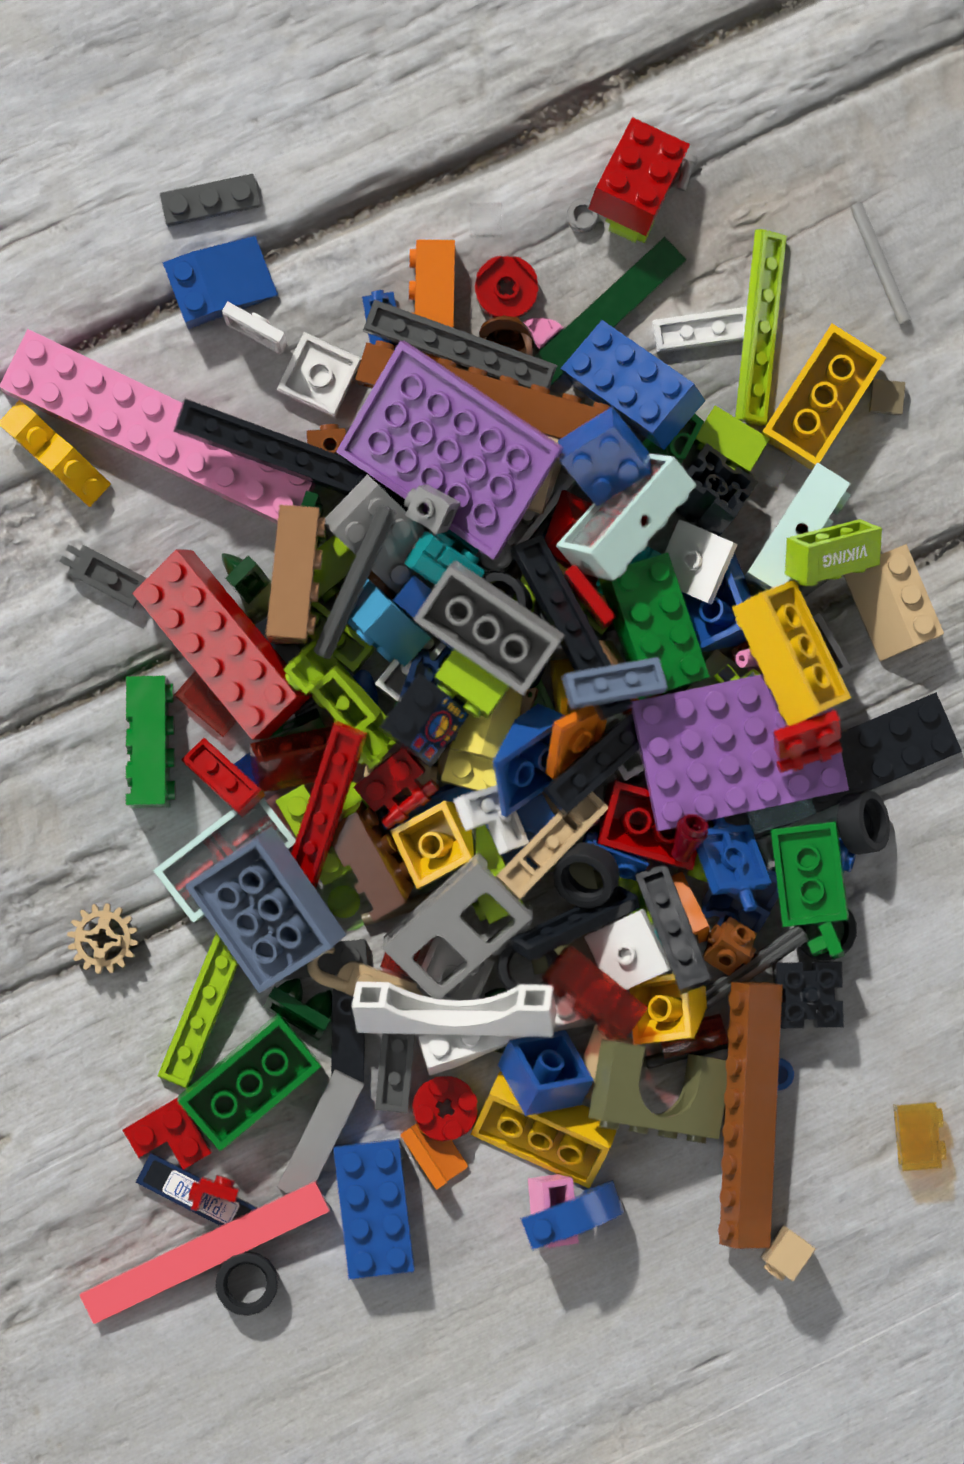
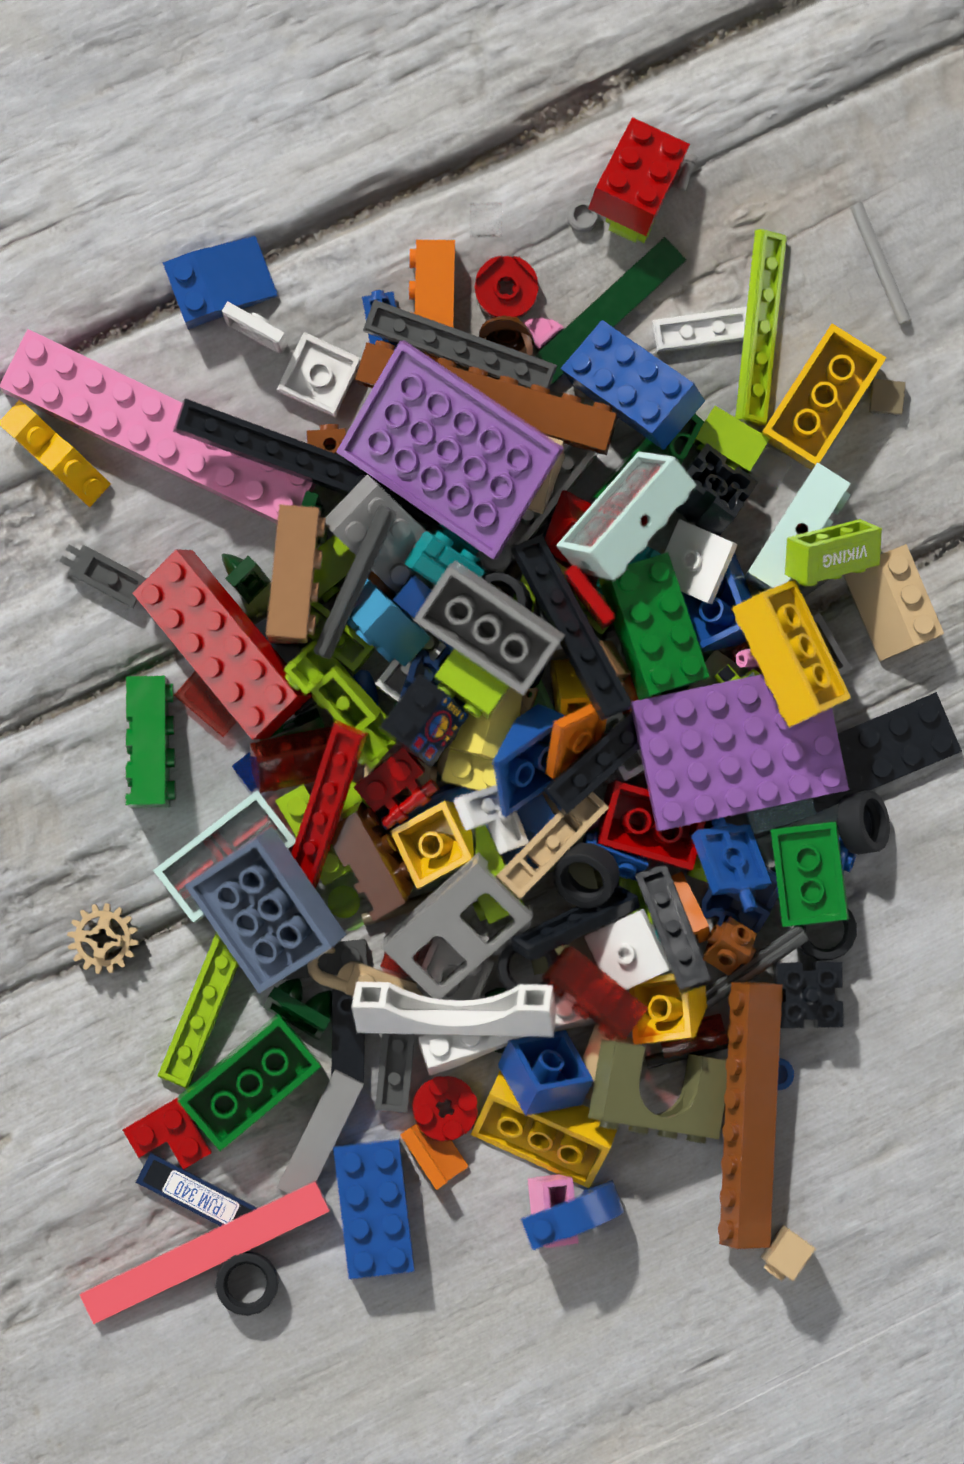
(210, 199): dark grey plate -> none
(220, 1187): red bracket -> none
(223, 777): red tile -> none
(441, 508): light grey brick -> none
(604, 456): blue brick -> none
(614, 683): sand blue plate -> none
(689, 835): dark red cone -> none
(807, 742): red plate -> none
(827, 942): green tile -> none
(918, 1136): clear yellow brick -> none

